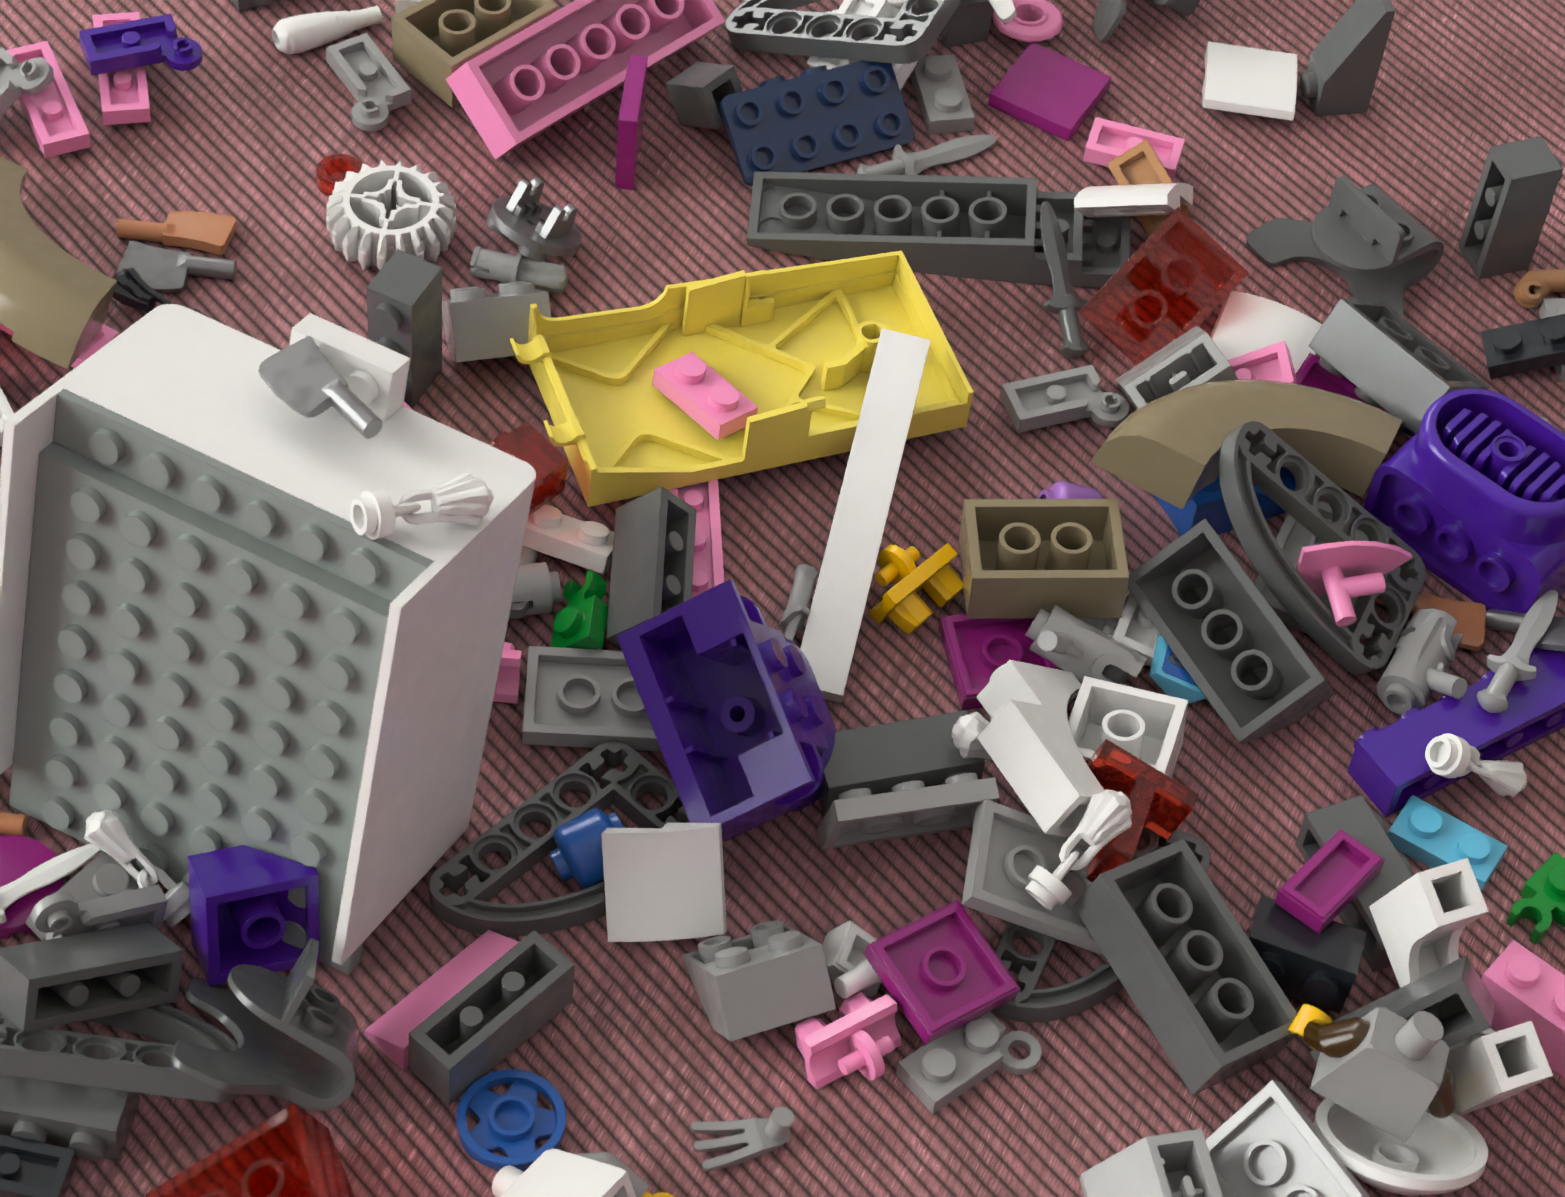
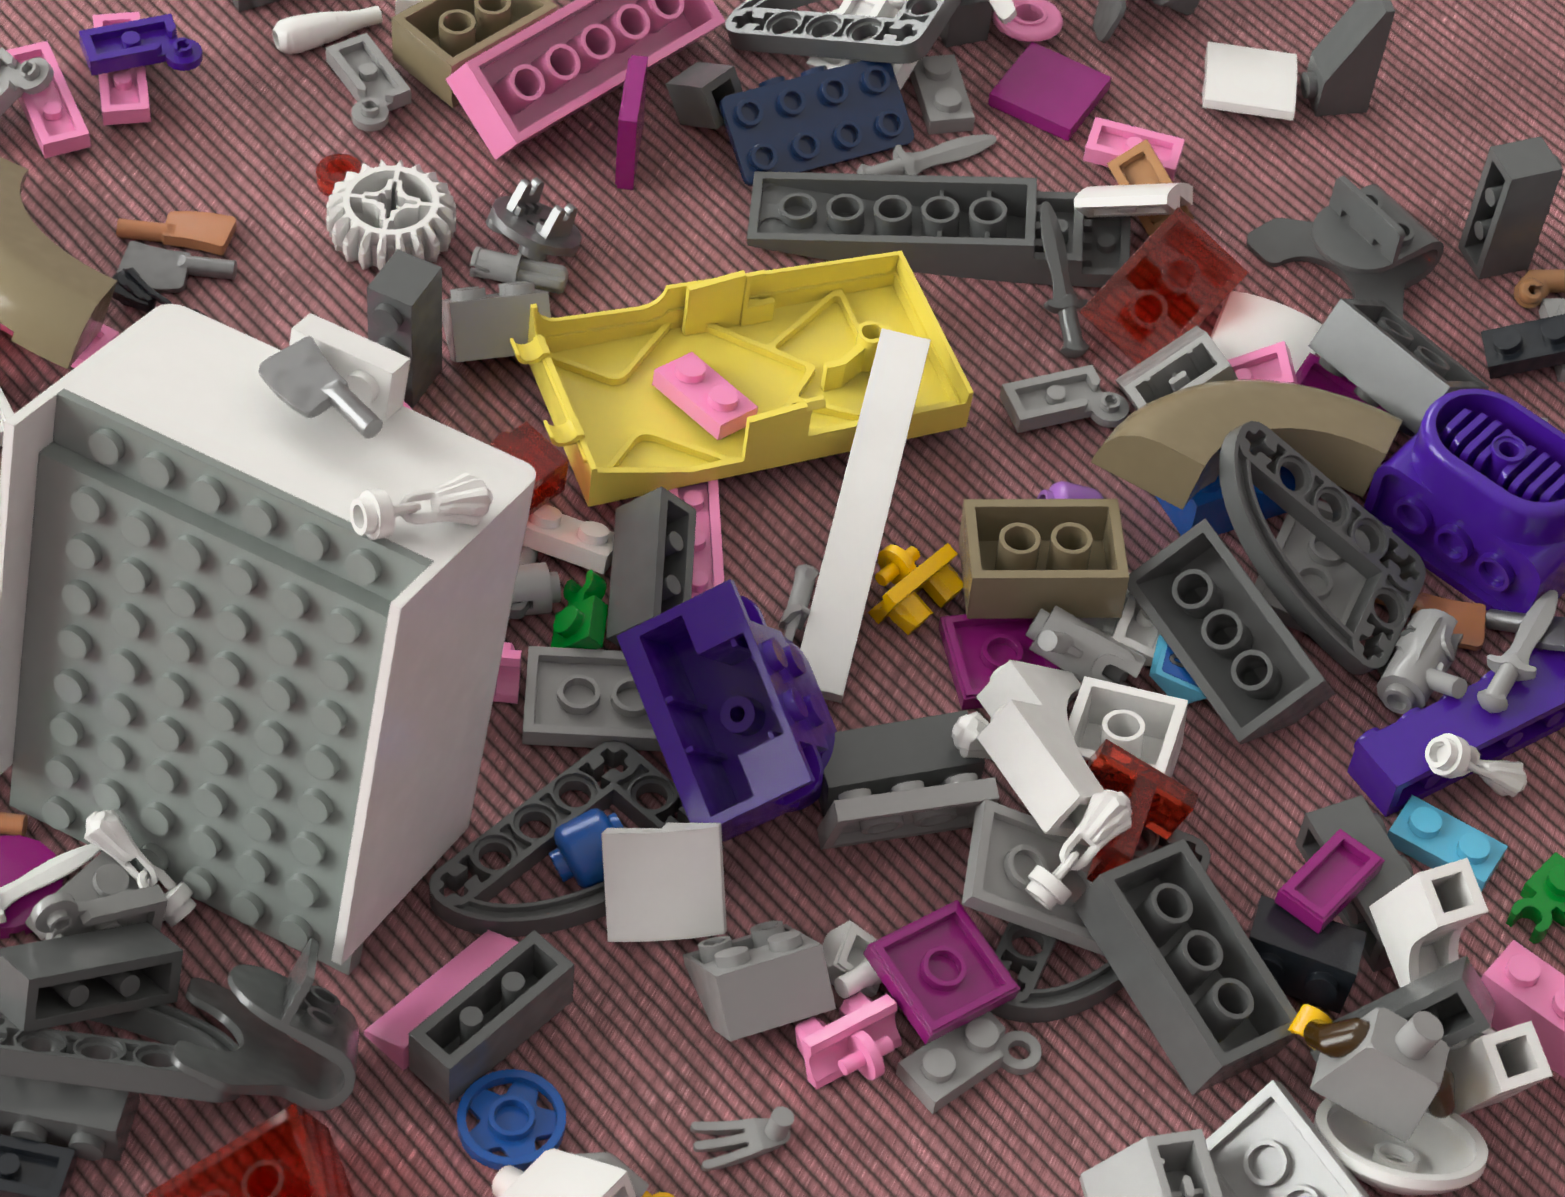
(242, 909): dark purple slope -> none
(1348, 571): bright pink shield -> none

